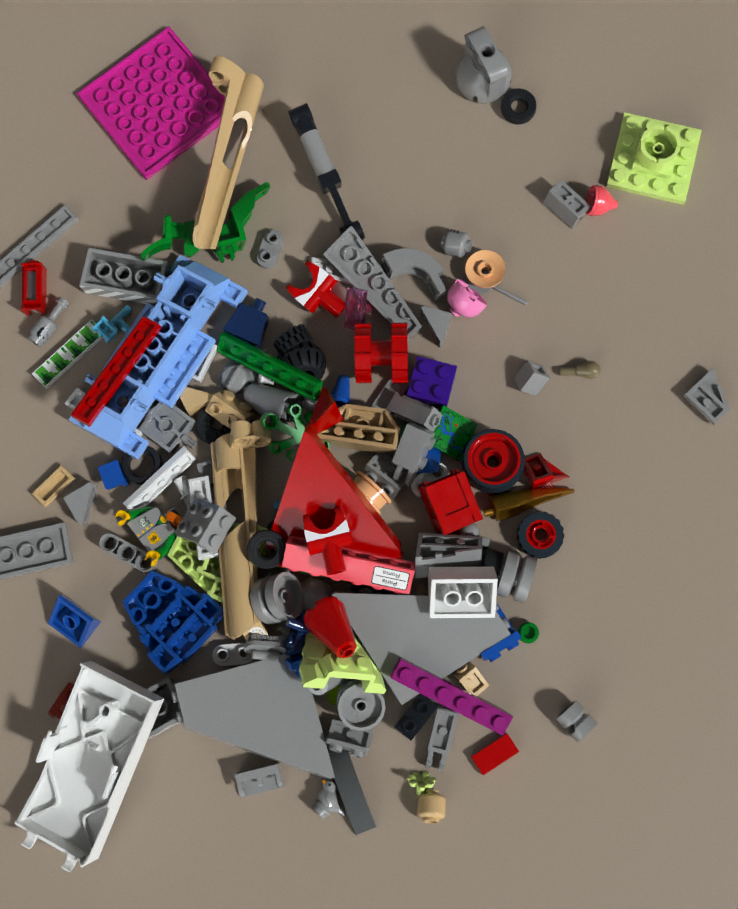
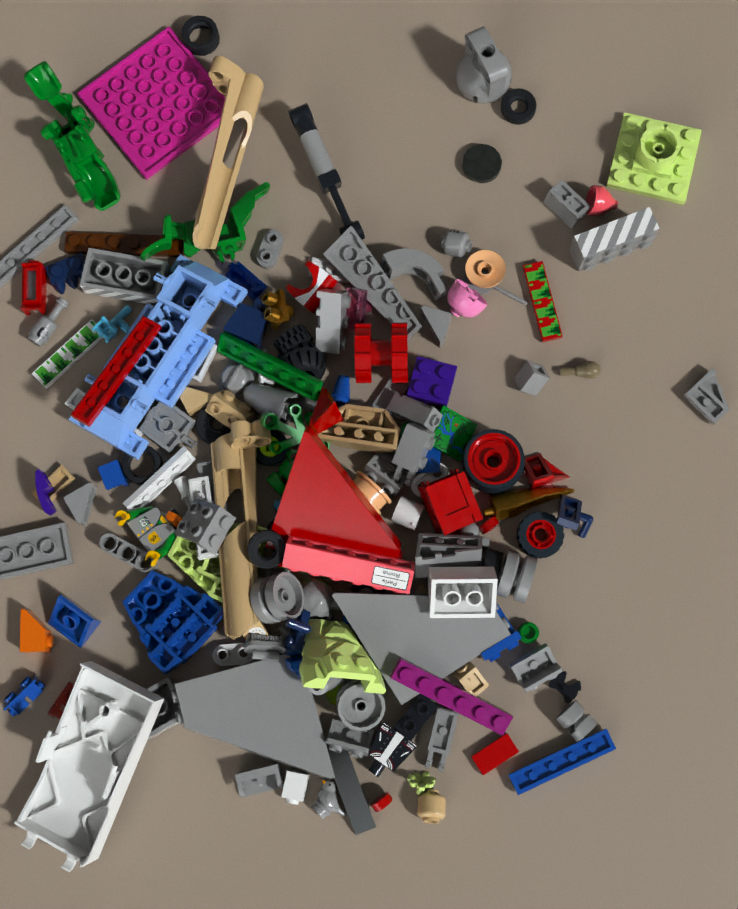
(28, 688): none -> blue hinge
(34, 634): none -> orange slope
(43, 487): none -> dark purple slope
(66, 271): none -> dark blue plate
(73, 141): none -> green piece
(121, 243): none -> reddish brown plate
(200, 22): none -> black tyre
(242, 276): none -> clear blue hinge
(269, 458): none -> black wheel
(273, 478): none -> green wheel
(278, 309): none -> pearl gold hips
(295, 786): none -> white brick
(329, 541): red connector -> none
(331, 626): red cone -> none
(332, 320): none -> light grey wedge
(381, 802): none -> red tile
(389, 749): none -> torso
(407, 513): none -> white piece
(482, 163): none -> pearl dark grey tile
(489, 525): none -> red tile
(535, 668): none -> light grey bracket
(542, 301): none -> tile
(562, 761): none -> blue plate
(568, 693): none -> black piece
(570, 515): none -> dark blue plate
(614, 239): none -> light grey brick

